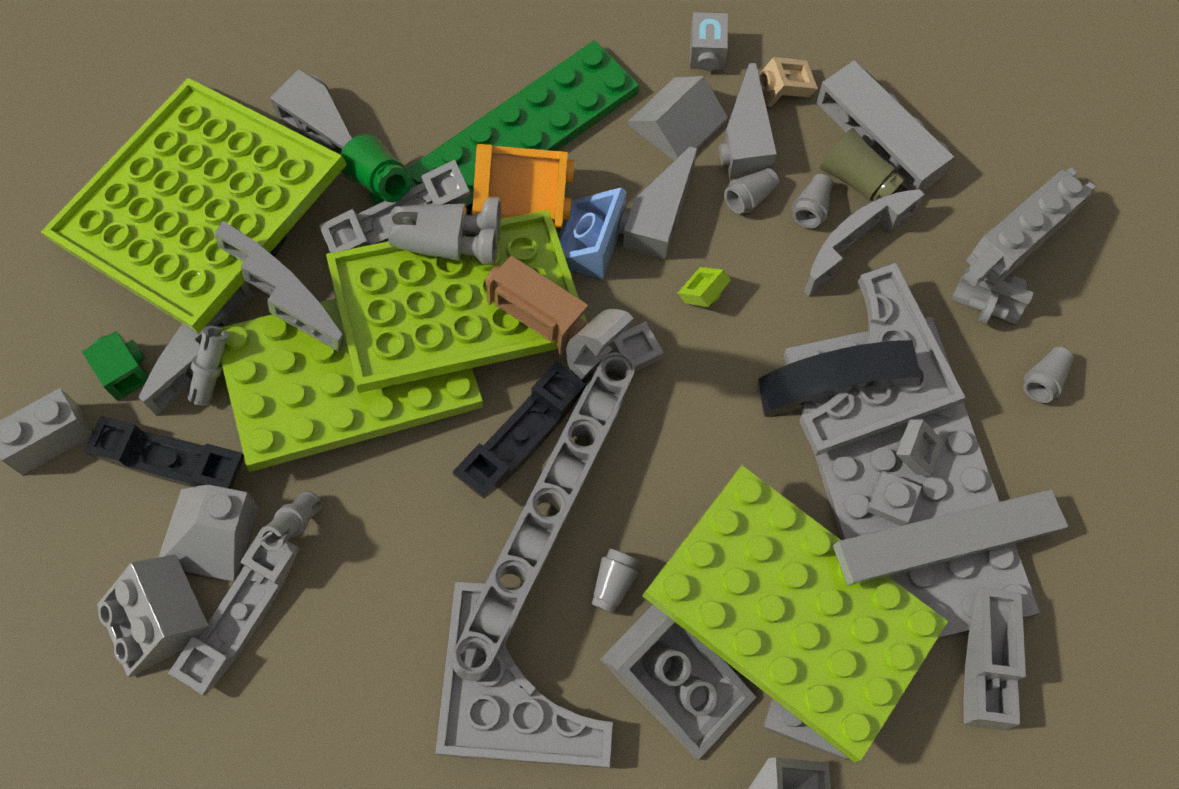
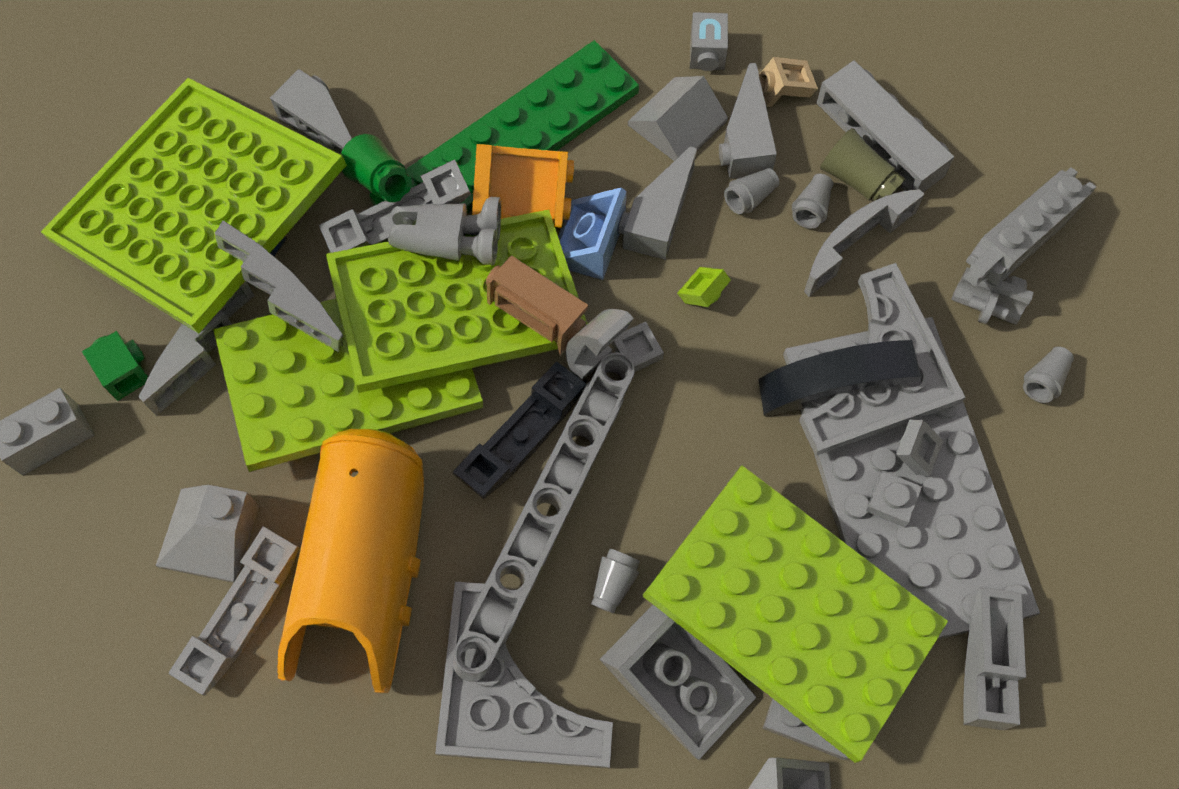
(150, 613): light grey slope -> none
(163, 456): black slope -> none
(207, 365): light grey pin -> none
(290, 521): light grey pin -> none
(358, 549): none -> light orange animal
(949, 537): light grey tile -> none

